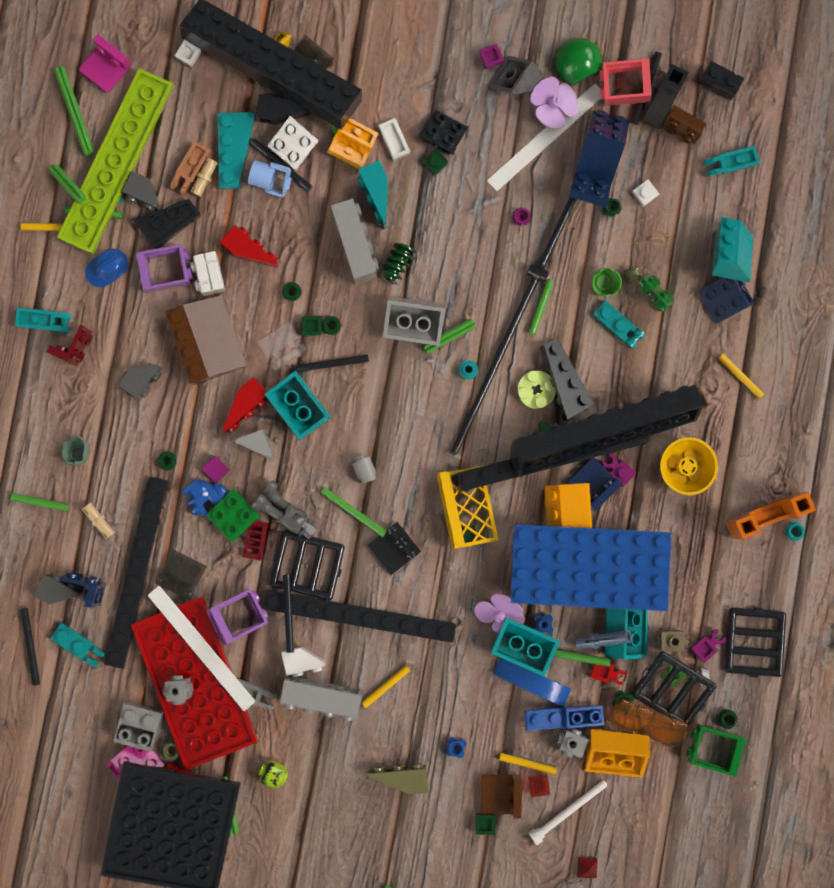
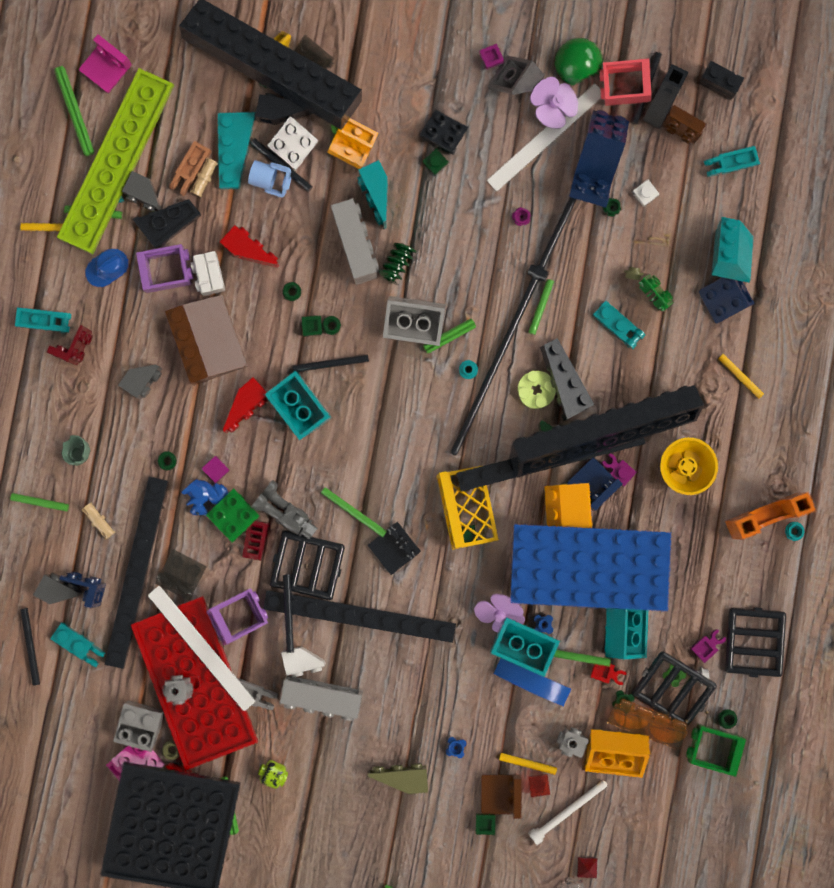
(67, 183): bright green axle -> none
(188, 53): white plate -> none
(258, 442): light grey slope -> none
(279, 340): clear plate -> none
(364, 469): light grey brick -> none
(386, 686): yellow bar -> none
(394, 139): white tile -> none
(564, 717): blue slope -> none
(584, 642): sand blue pin -> none
(606, 282): bright green hair -> none
(665, 640): dark tan brick -> none

